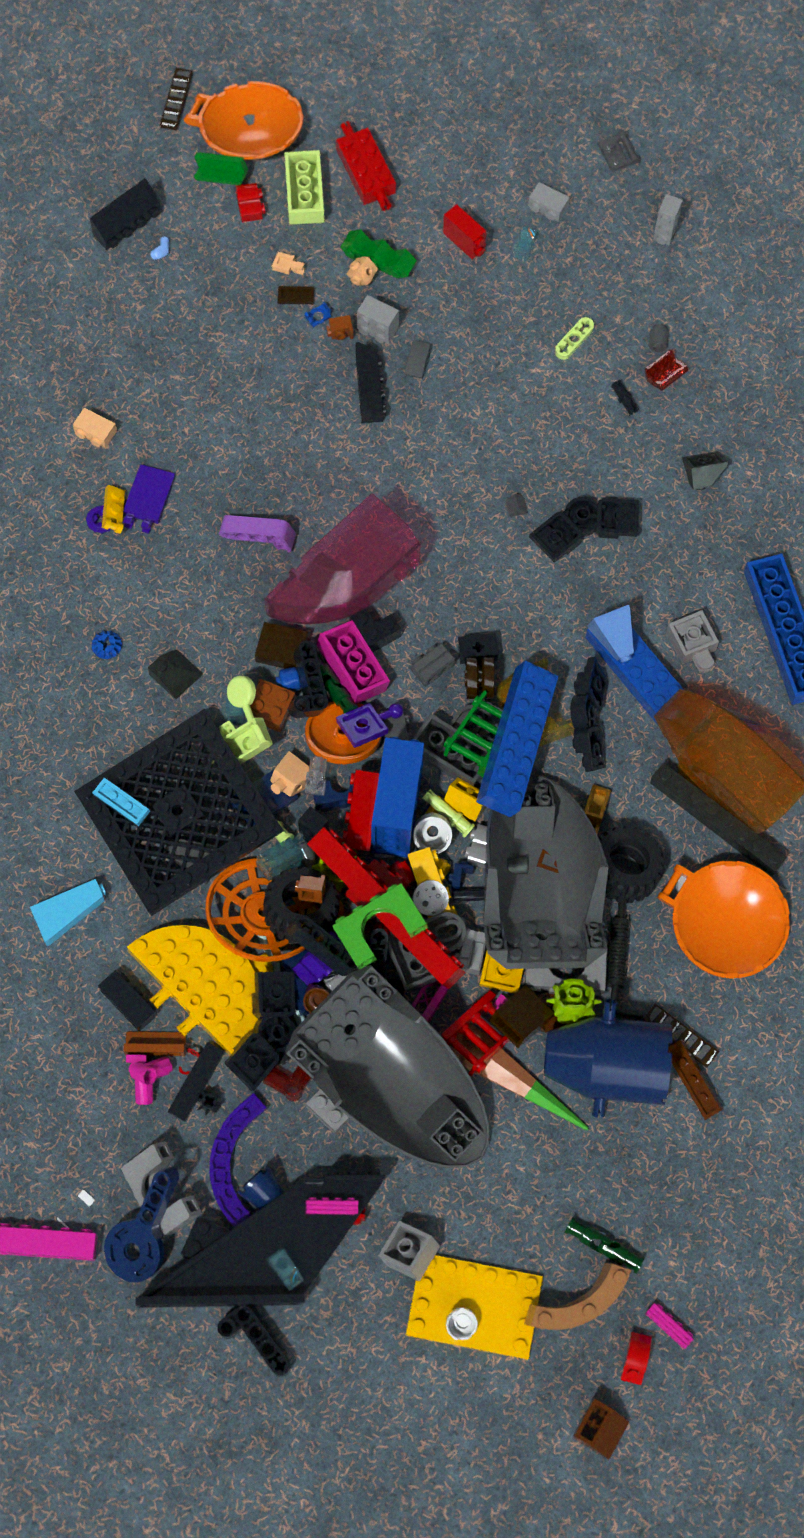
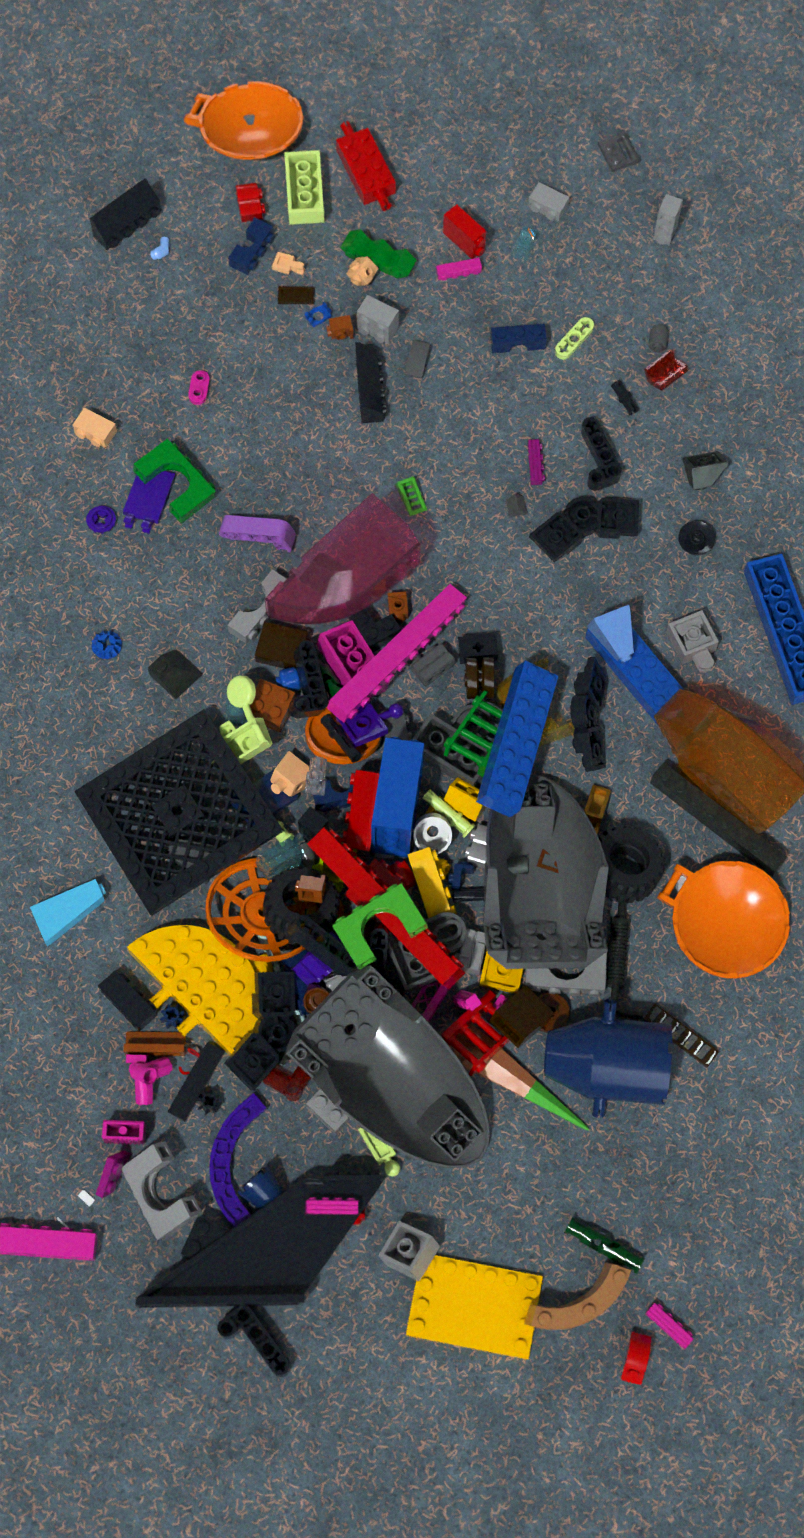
(111, 1173): none -> magenta wing
(113, 509): yellow plate -> none
(121, 802): medium azure plate -> none
(124, 1132): none -> dark pink brick
(141, 1231): dark blue beam -> none
(167, 457): none -> green arch
(170, 1011): none -> dark blue gear
(176, 99): tile -> none
(199, 386): none -> dark pink plate
(220, 168): green panel -> none
(245, 258): none -> dark blue arch
(246, 624): none -> light grey arch
(285, 1269): clear light blue leg -> none
(336, 732): none -> black pin
(381, 1153): none -> yellowish green plate
(397, 653): none -> dark pink brick
(398, 599): none -> dark orange brick
(400, 487): none -> bright green slope
(430, 898): white sticker -> none
(459, 268): none -> dark pink piece
(461, 1323): white hair -> none
(466, 1000): none -> dark pink piece
(506, 337): none -> dark blue arch
(535, 459): none -> magenta piece
(573, 1001): lime brick -> none
(599, 451): none -> black beam
(601, 1429): reddish brown slope -> none
(694, 1080): reddish brown plate -> none
(697, 530): none -> black dish

